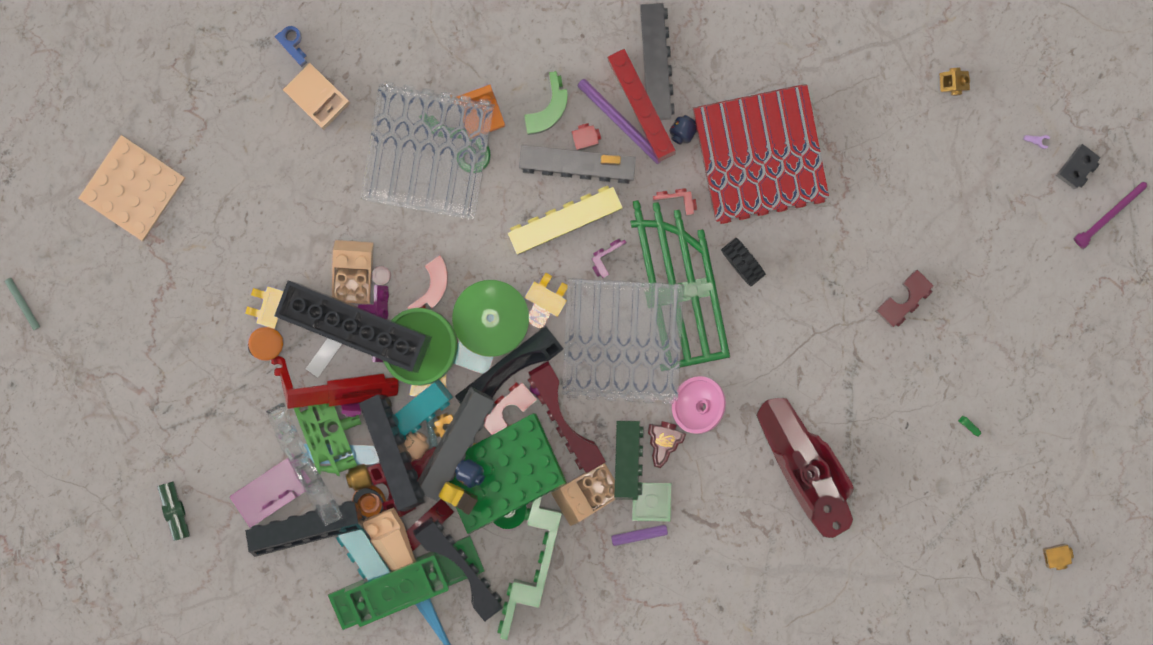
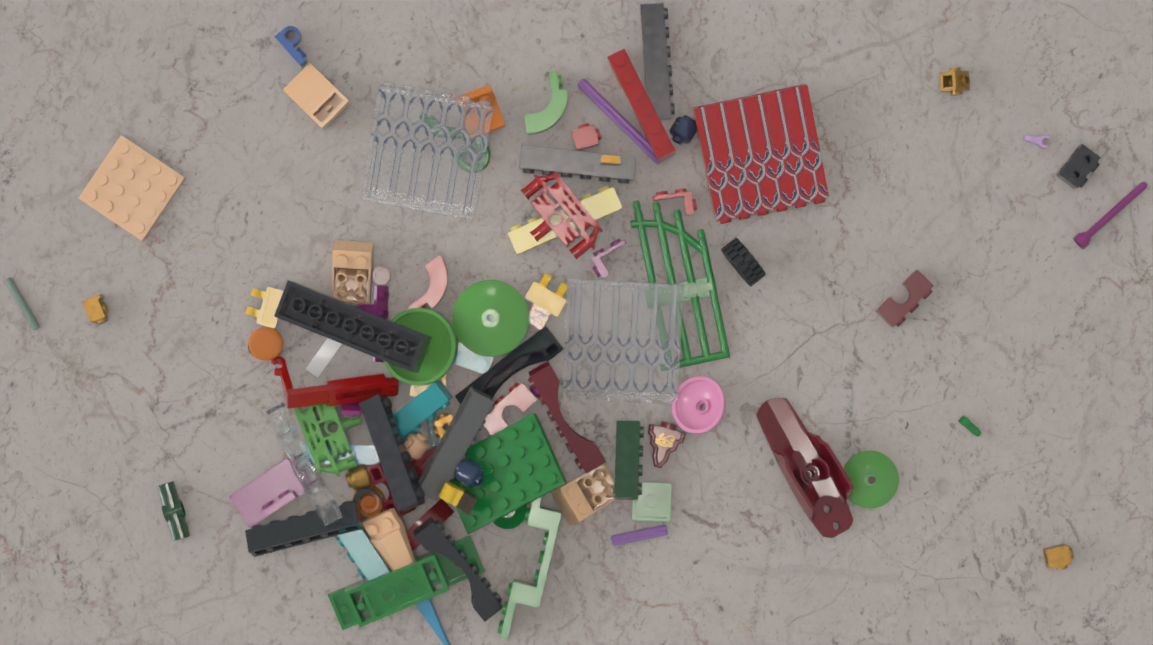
(96, 309): none -> pearl gold brick
(571, 206): none -> piece
(886, 477): none -> bright green dish

